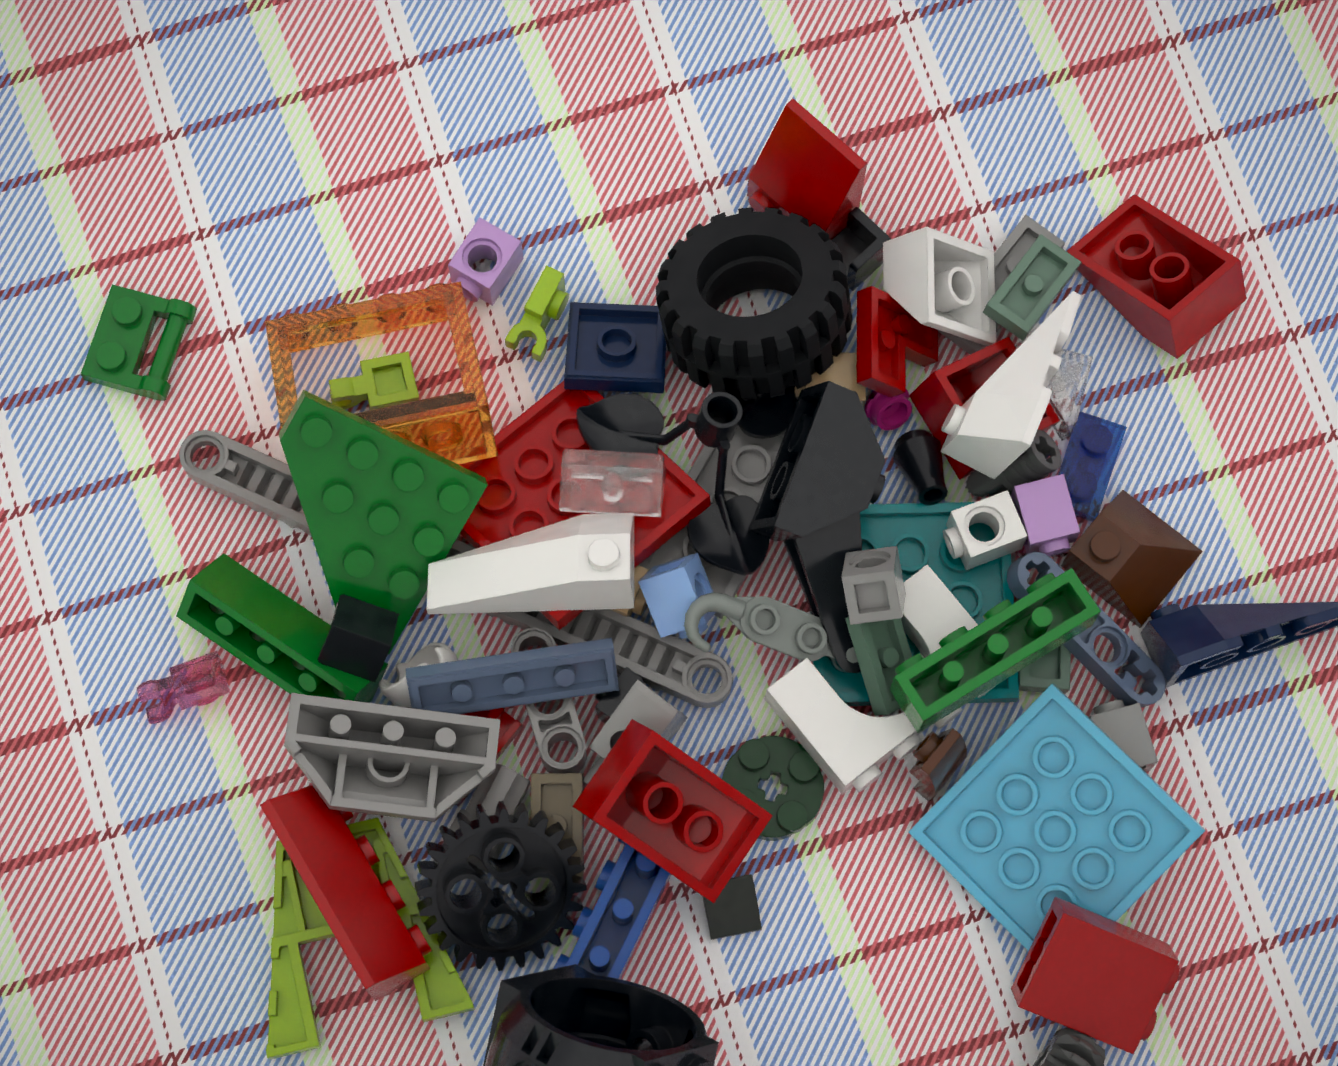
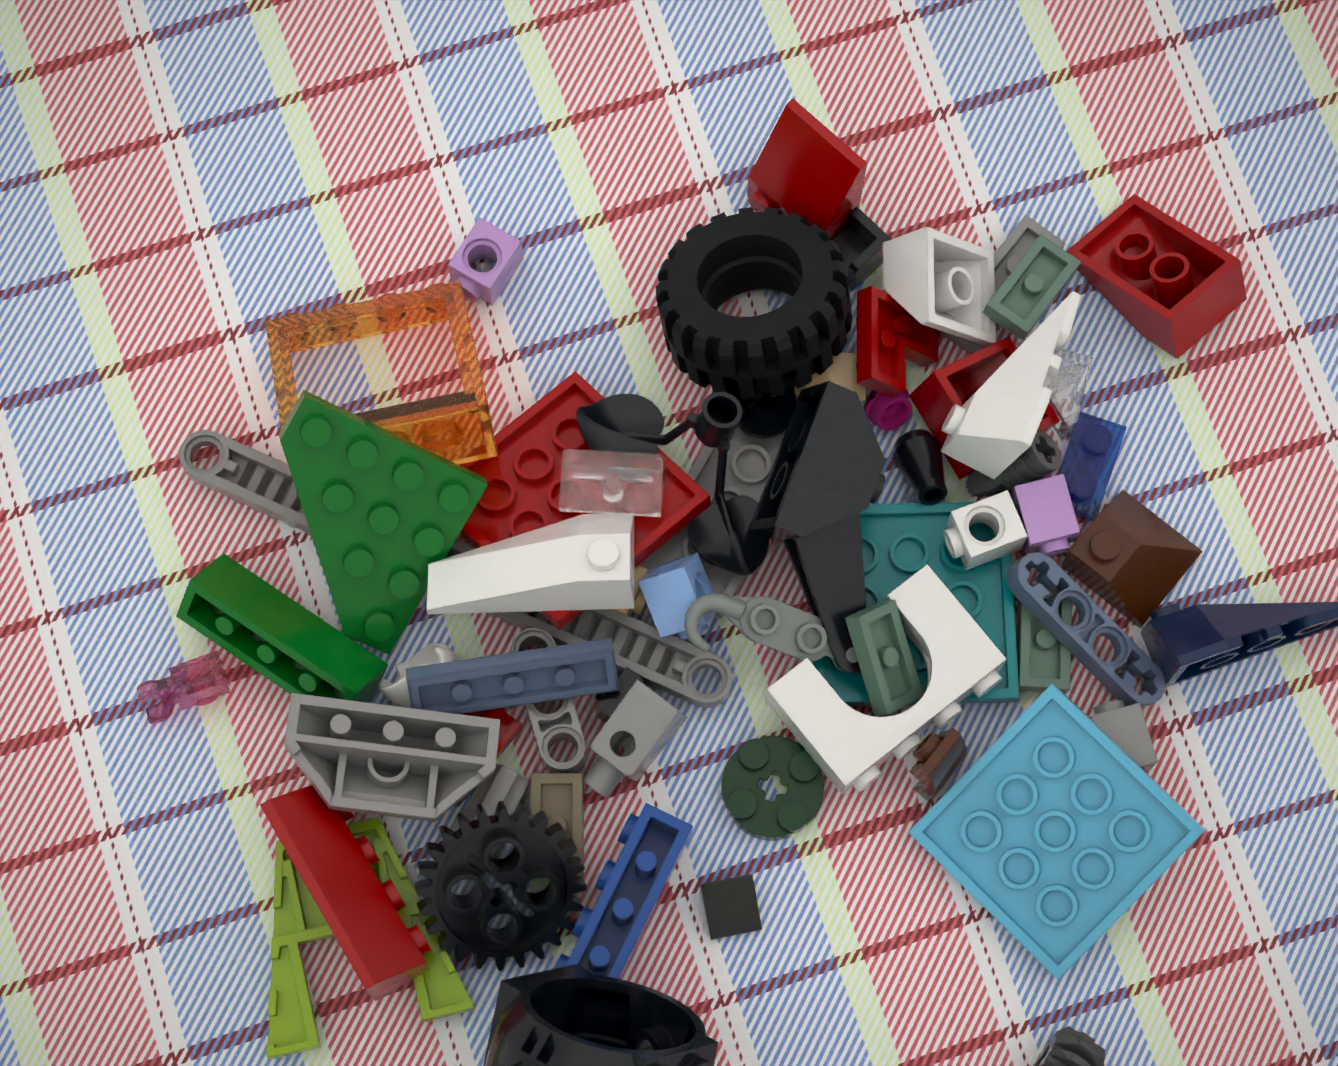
(123, 339): green plate -> none
(358, 638): black panel -> none
(383, 383): lime plate -> none
(544, 303): lime plate -> none
(615, 348): dark blue plate -> none
(672, 810): red slope -> none
(873, 585): light grey brick -> none
(994, 649): green brick -> none
(1095, 976): red brick -> none

